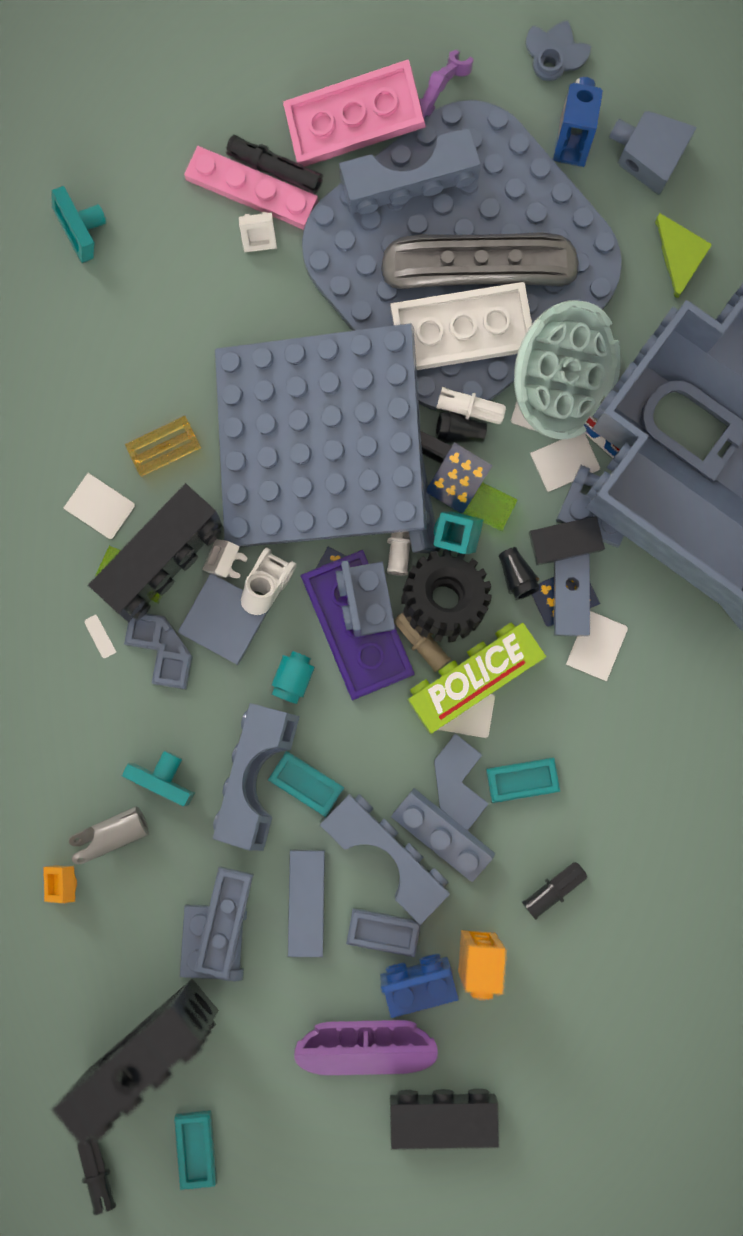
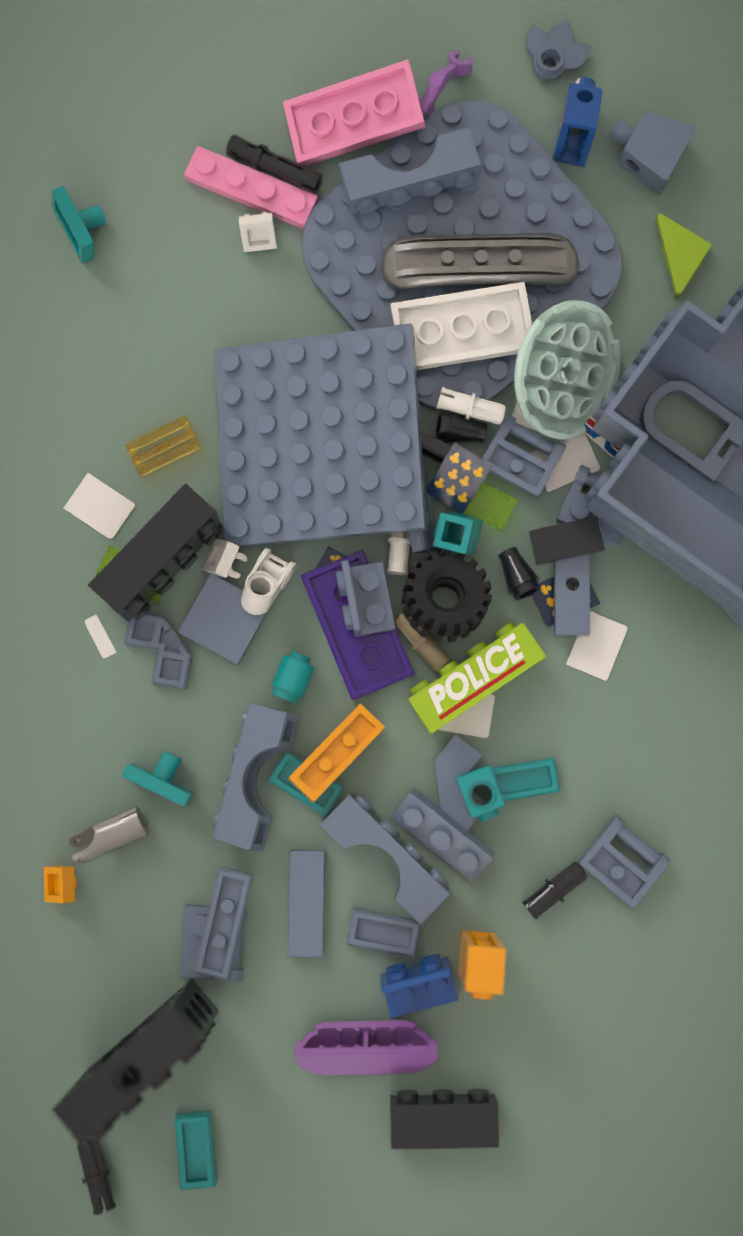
(336, 753): none -> light orange plate
(468, 781): none -> teal brick
(517, 465): none -> sand blue plate
(616, 870): none -> sand blue plate

